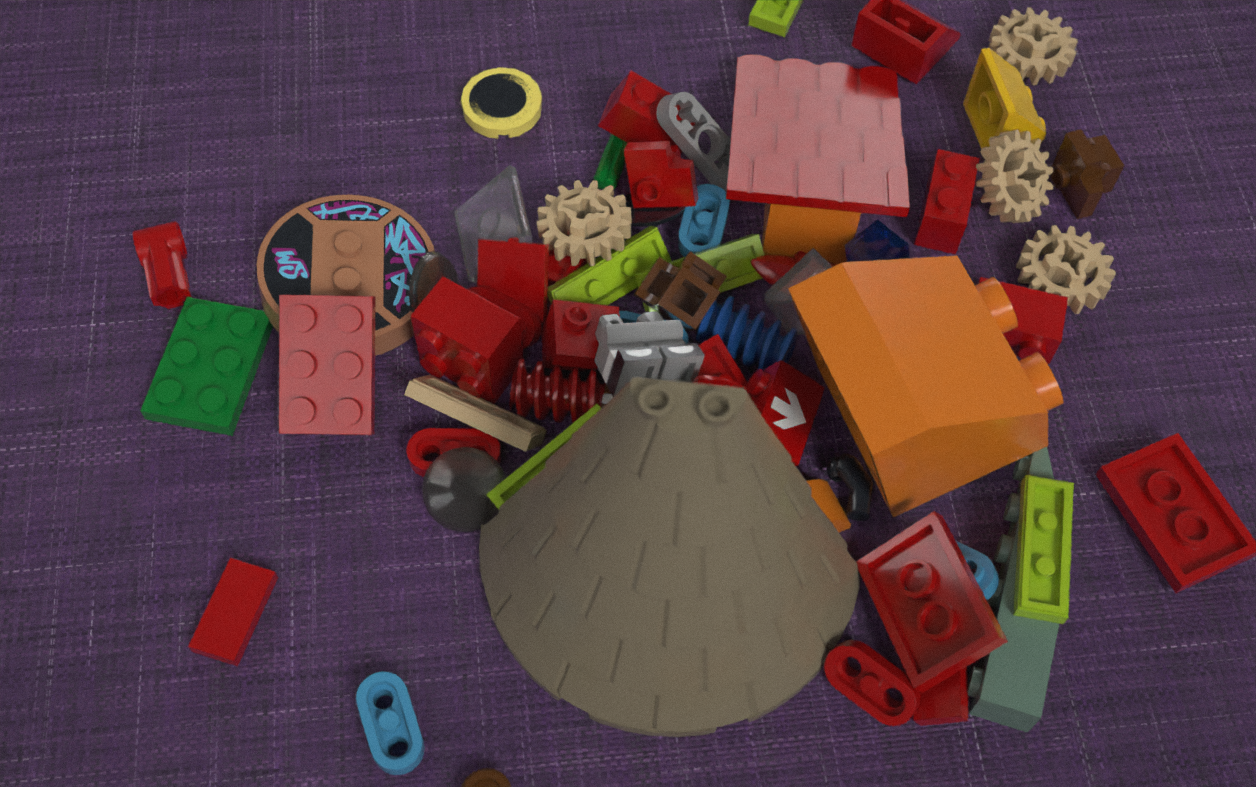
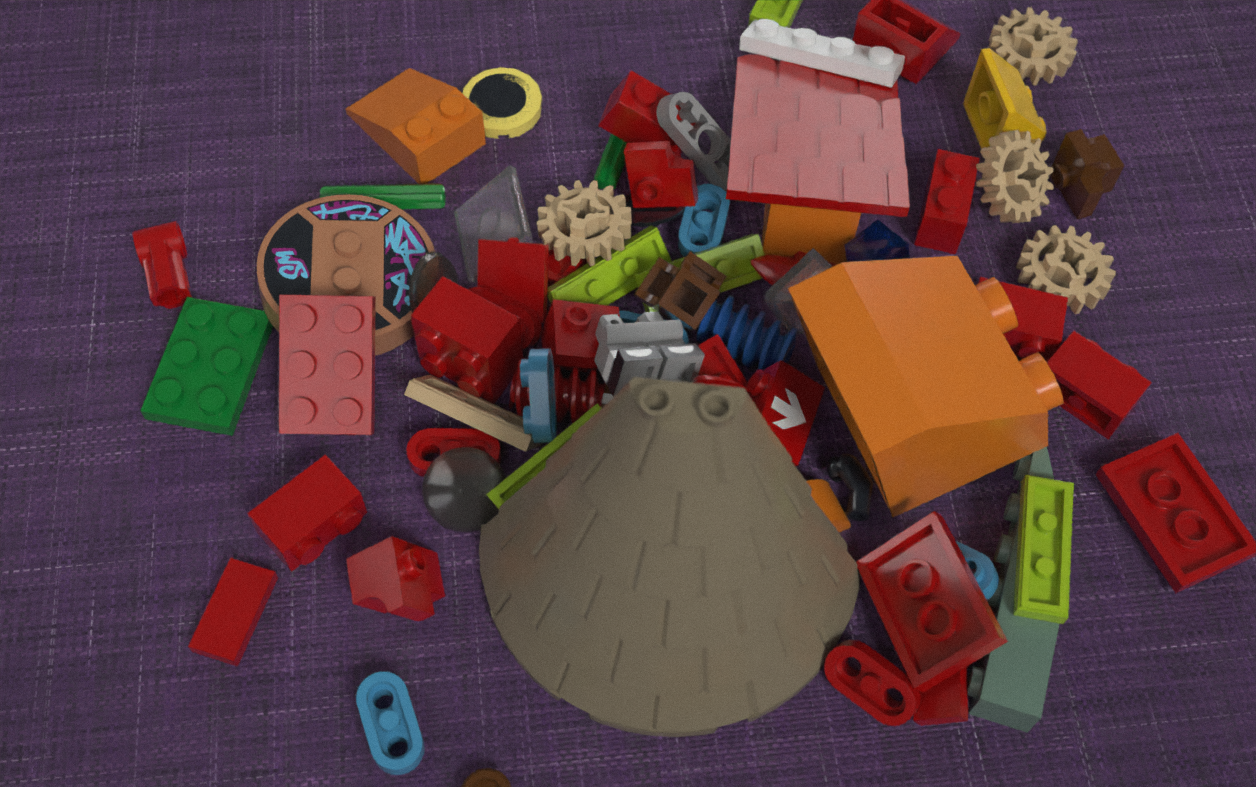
(308, 513): none -> red brick
(396, 579): none -> red brick
(401, 195): none -> green axle
(421, 123): none -> orange slope
(541, 415): none -> dark azure plate
(828, 54): none -> white plate
(1096, 384): none -> red brick

